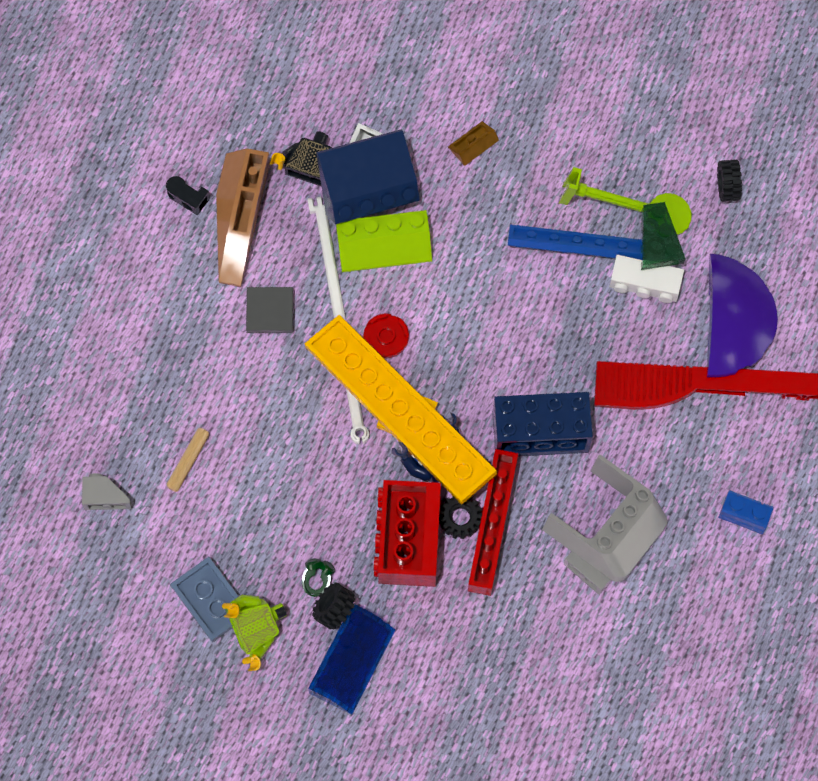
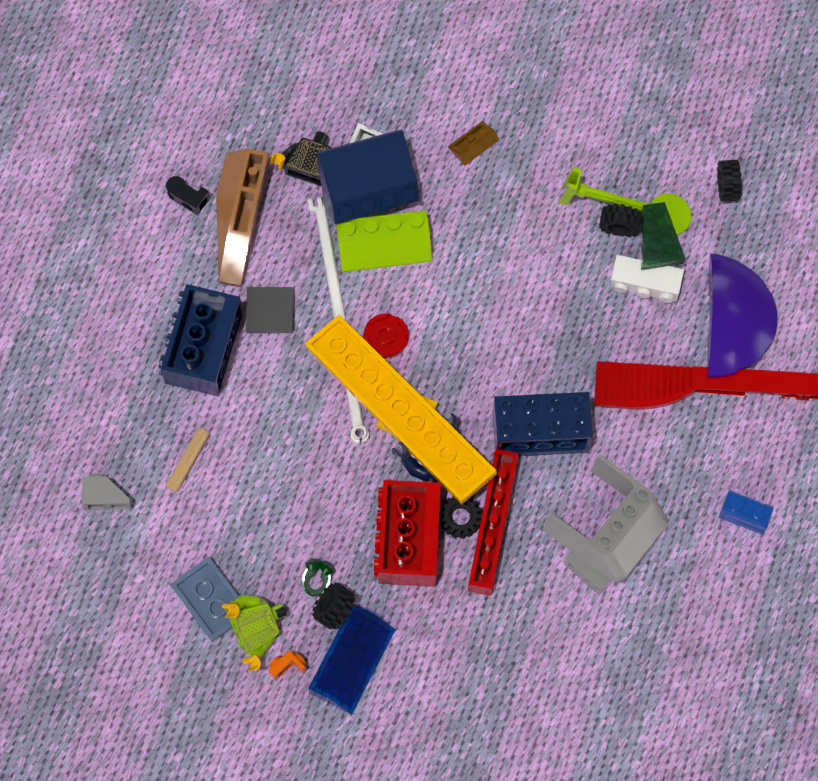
(201, 339): none -> dark blue brick
(281, 664): none -> orange bracket
(574, 242): blue plate -> none
(620, 220): none -> black tyre

